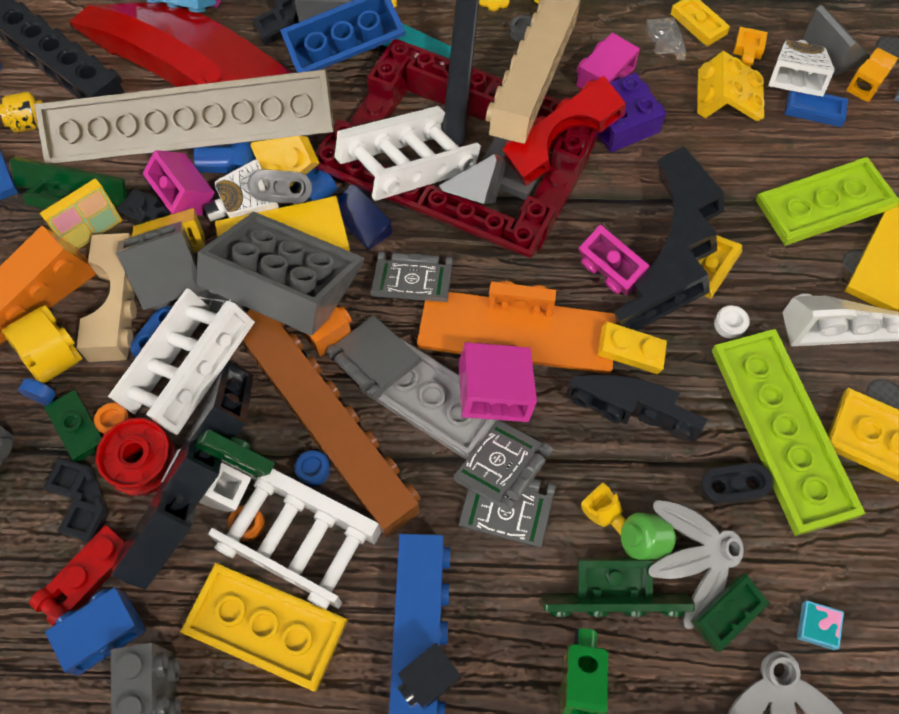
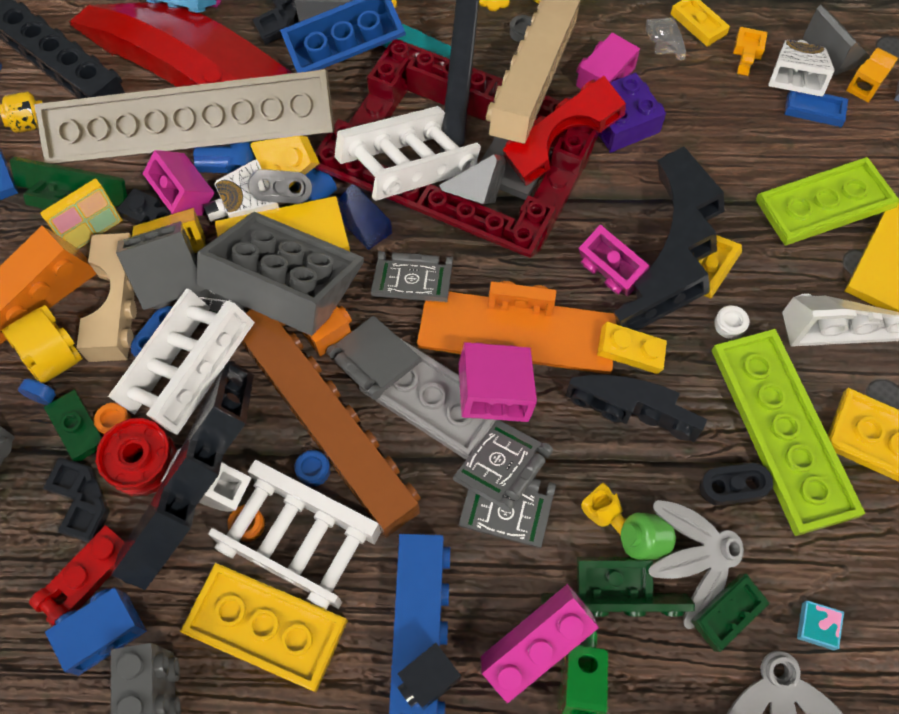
(235, 453): dark green plate -> none
(537, 643): none -> dark pink brick
(730, 82): yellow bracket -> none

